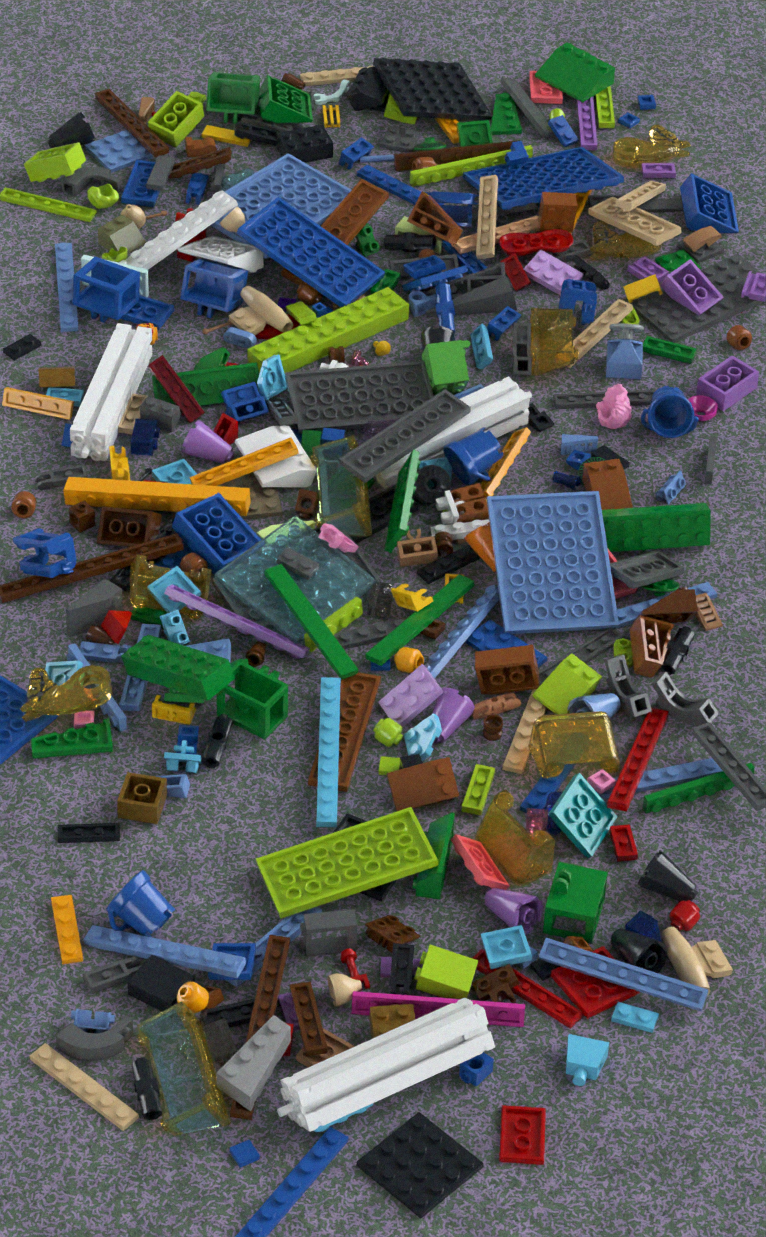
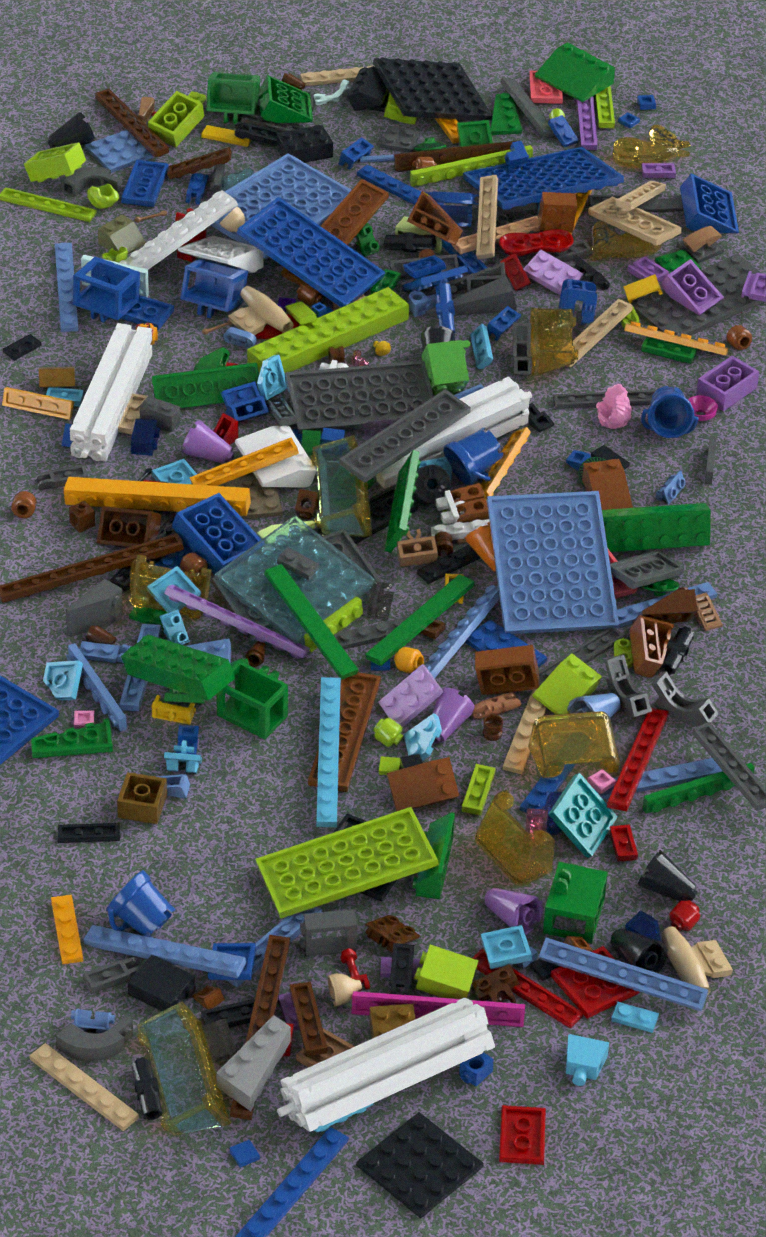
(46, 544): blue animal -> none
(71, 697): clear yellow animal -> none
(116, 623): red slope -> none
(119, 464): yellow hinge -> none
(135, 214): tan helmet -> none
(160, 173): dark grey tile -> none
(176, 389): dark red plate -> none
(193, 996): light orange head -> none
(197, 148): dark orange leg -> none
(217, 741): black piece -> none
(330, 109): yellow tile -> none
(337, 539): bright pink plate -> none
(410, 599): yellow hinge -> none
(479, 862): coral plate -> none
(568, 480): clear blue pin -> none
(569, 442): medium blue slope -> none
(624, 354): medium blue piece -> none
(684, 339): none -> light orange plate

